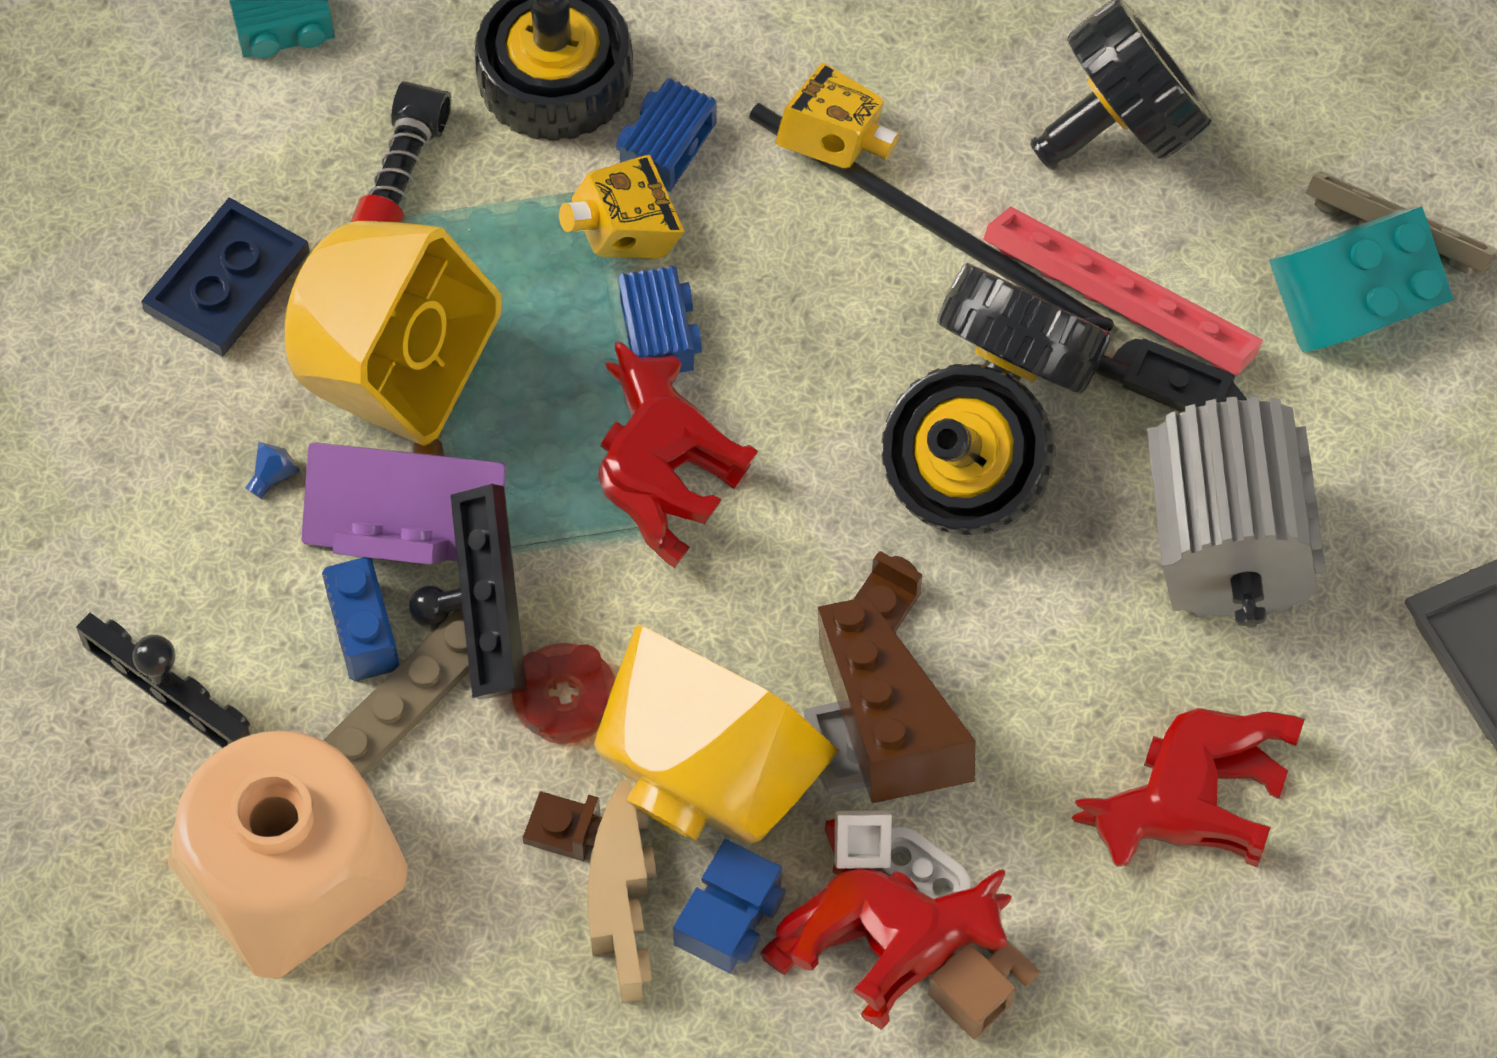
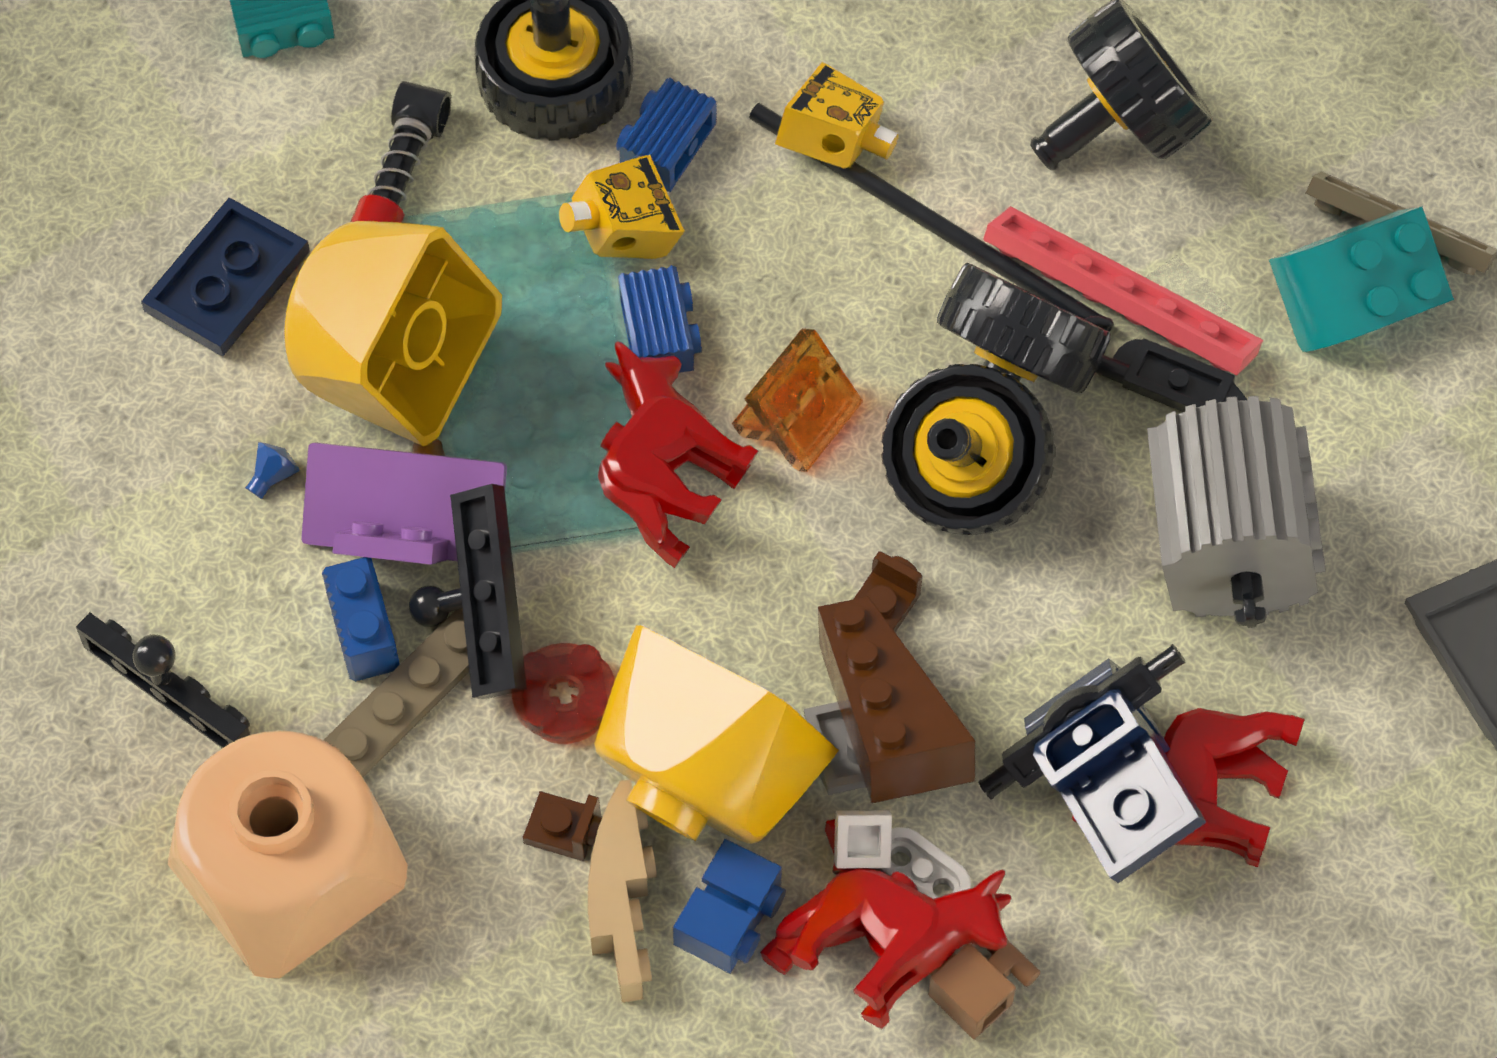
(800, 401): none -> clear orange bracket
(1107, 763): none -> piece

